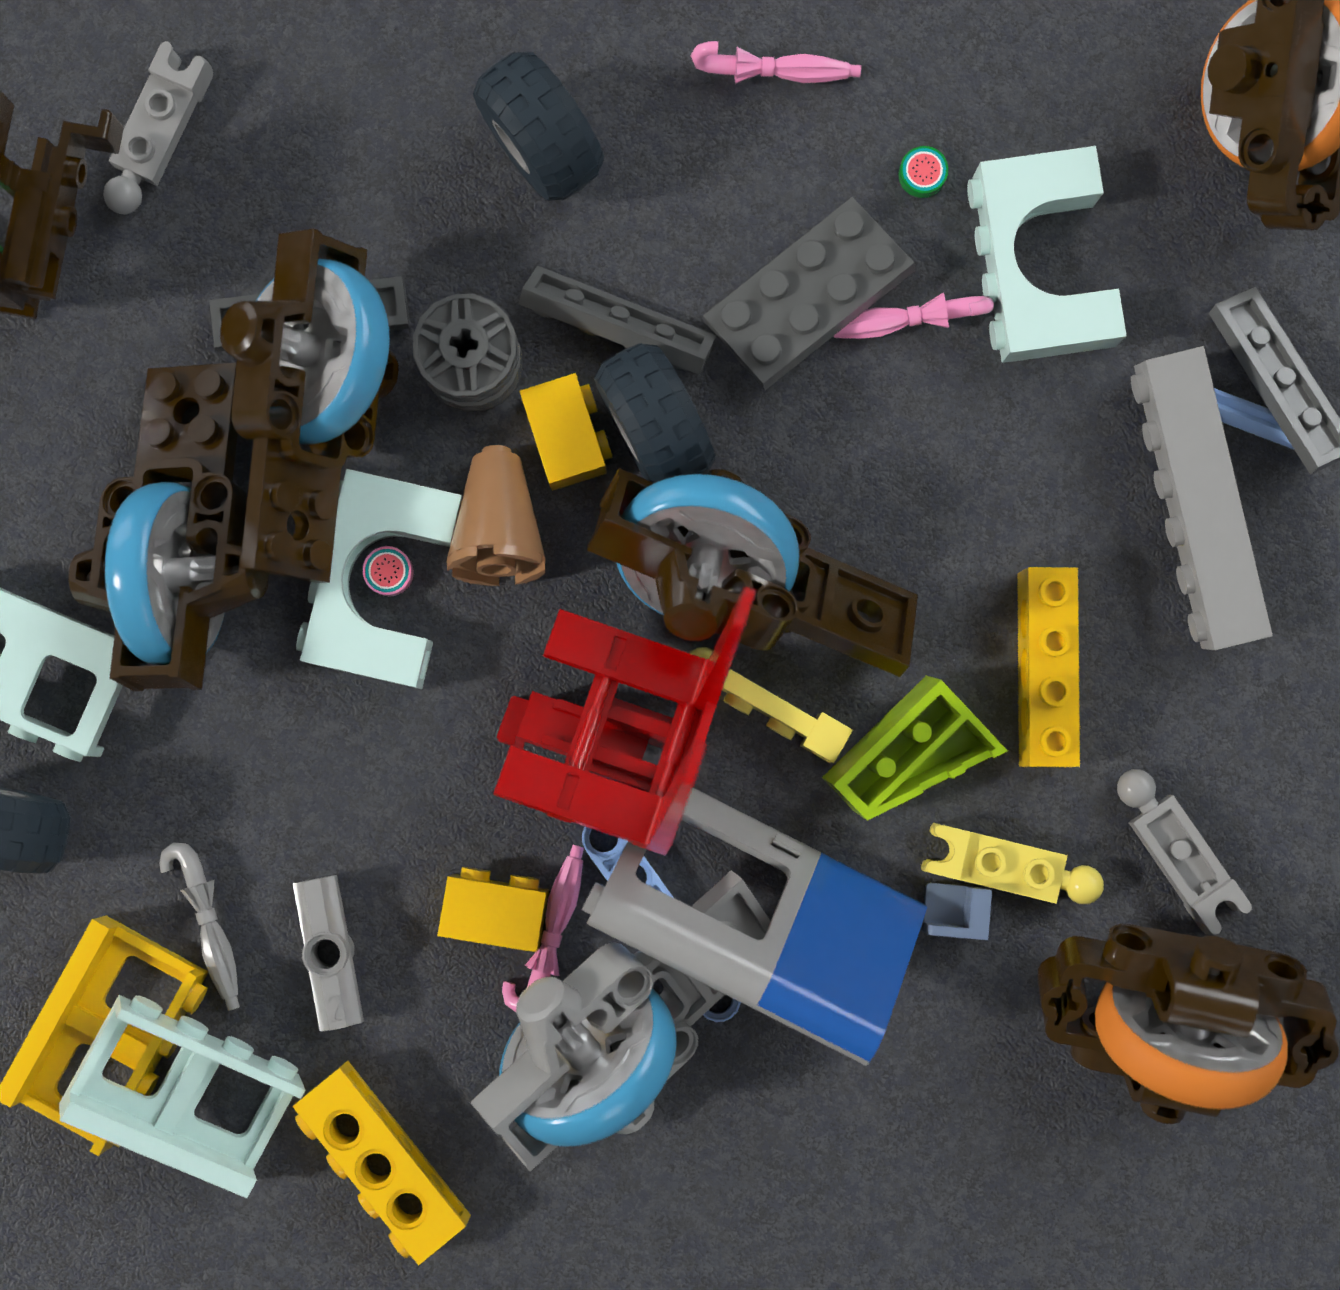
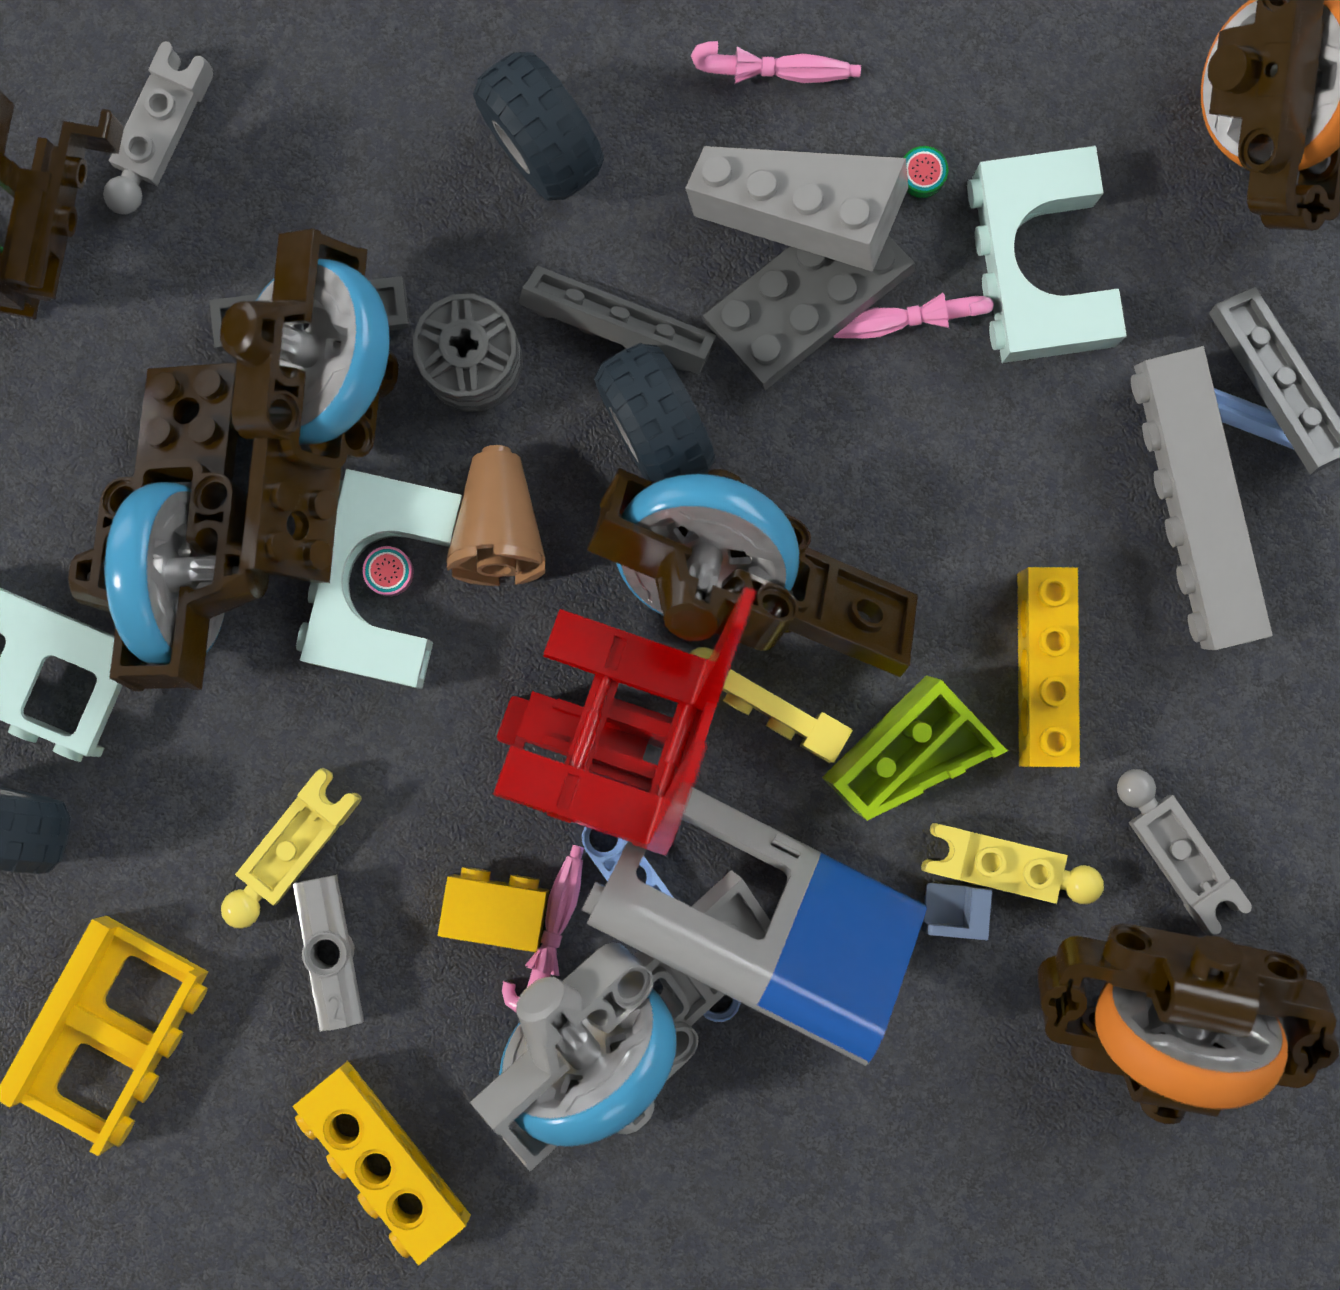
(165, 1122): light aqua window -> none
(214, 943): light grey piece -> none
(287, 849): none -> light yellow plate
(564, 431): yellow brick -> none
(802, 199): none -> light grey wedge

